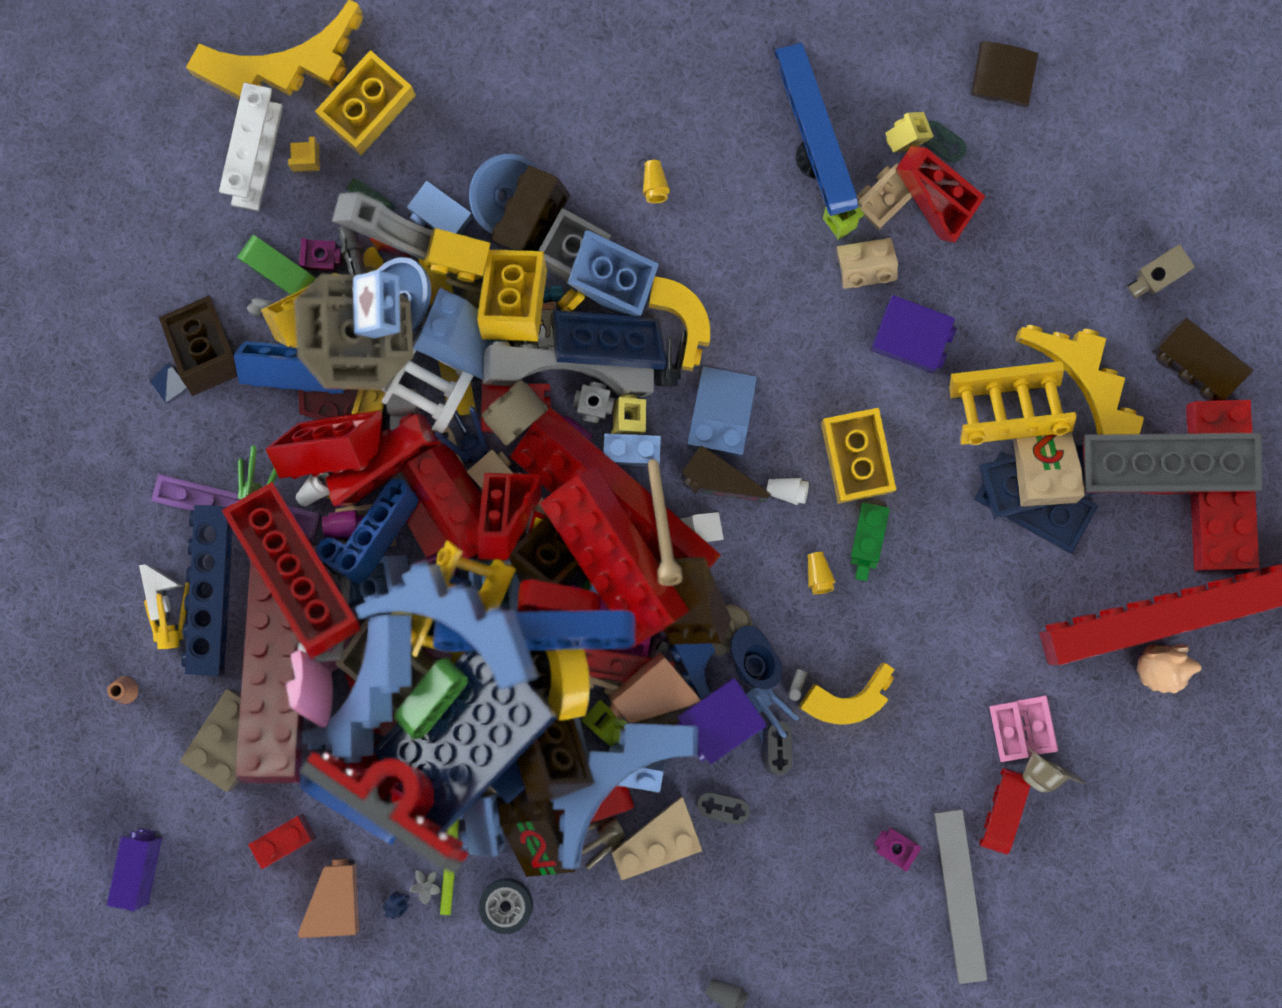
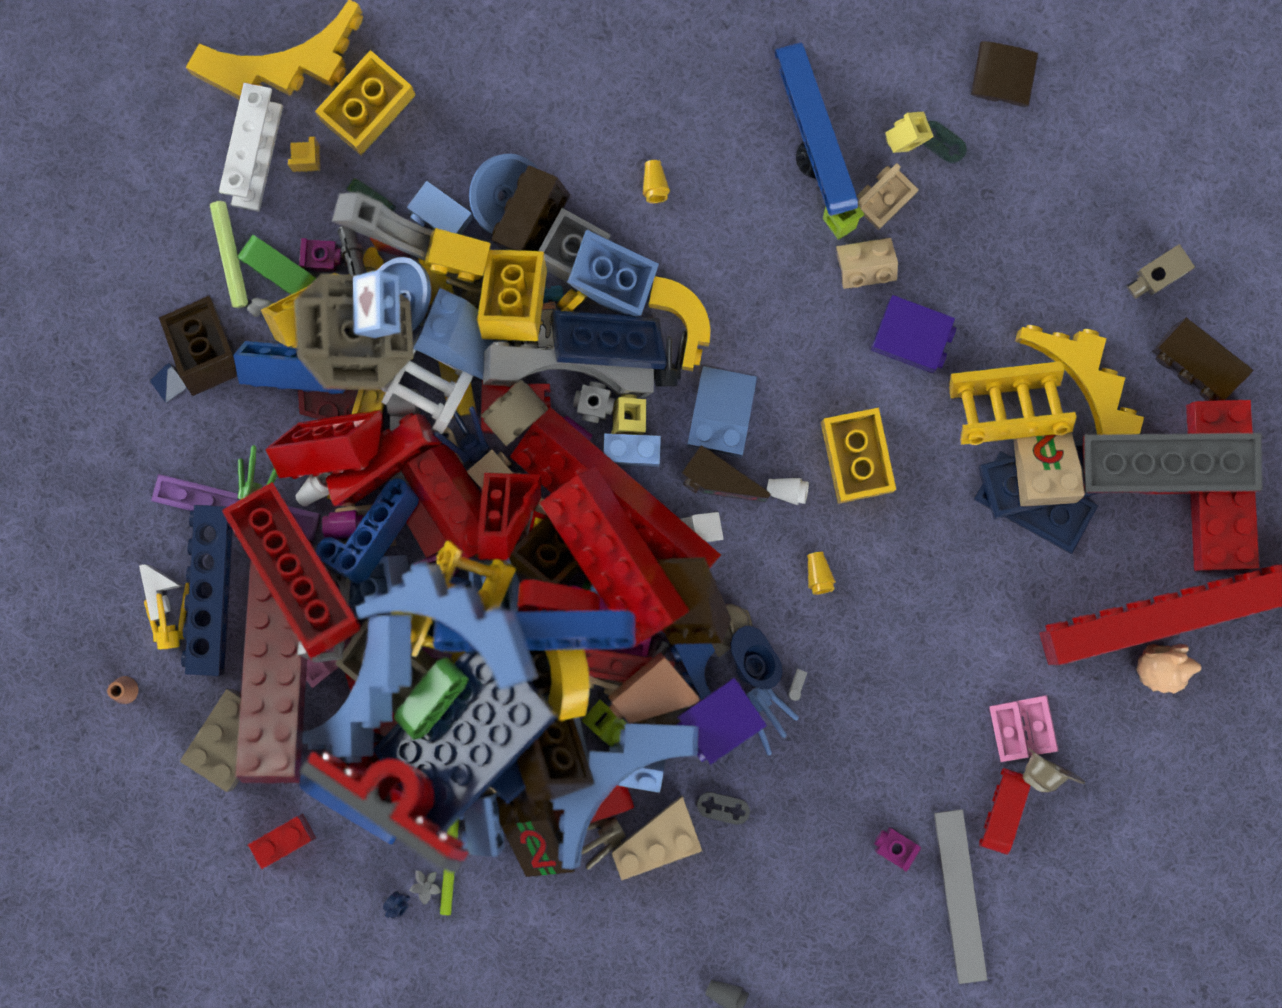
(134, 870): dark purple brick -> none
(229, 254): none -> yellowish green axle
(311, 690): bright pink slope -> none
(334, 902): nougat slope -> none
(490, 906): wheel -> none
(669, 571): tan piece -> none
(770, 749): dark grey beam -> none
(849, 710): yellow arch -> none
(868, 539): green hinge -> none
(939, 192): red wedge -> none

